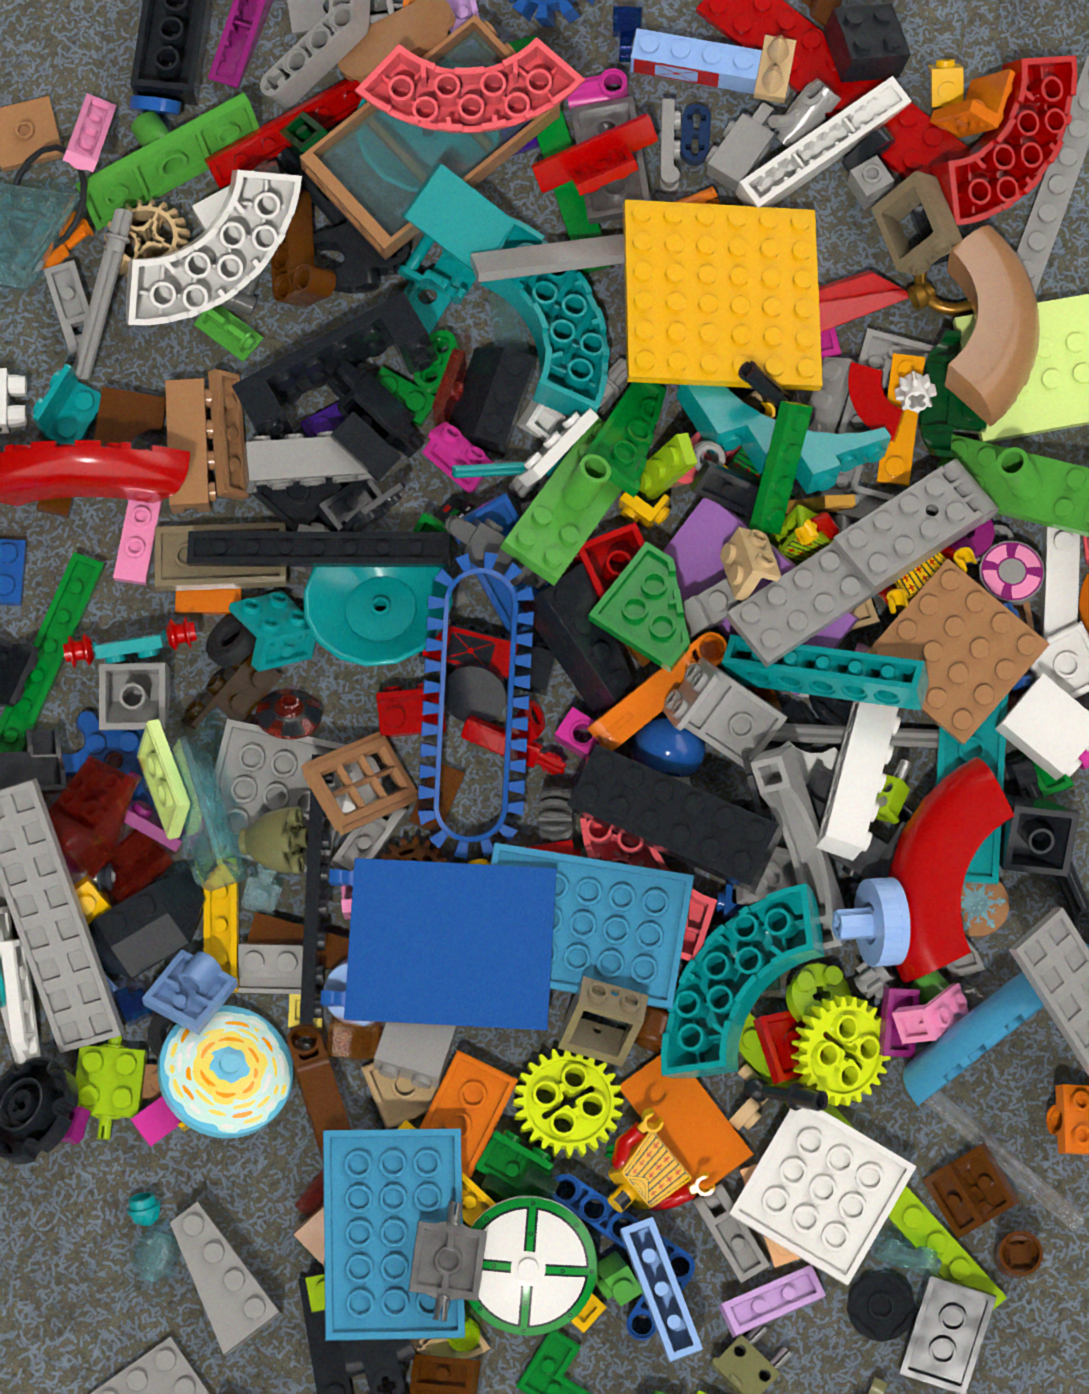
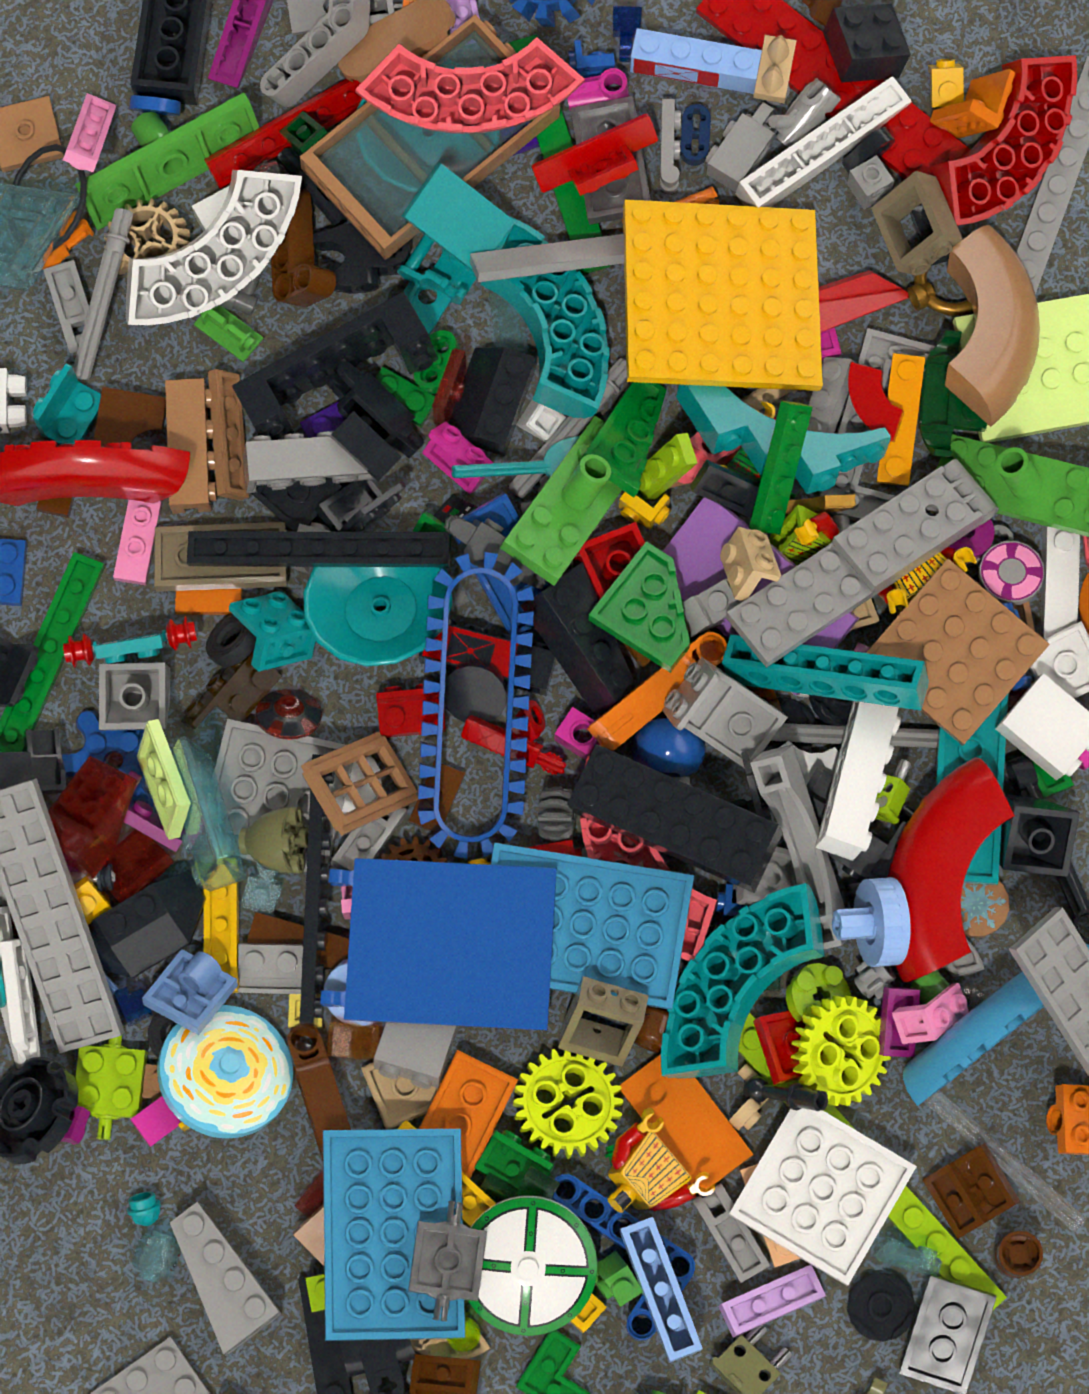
(557, 446): white plate -> none
(590, 65): none -> blue bracket
(704, 447): light grey piece -> none
(768, 387): black pin -> none
(915, 392): white gear -> none

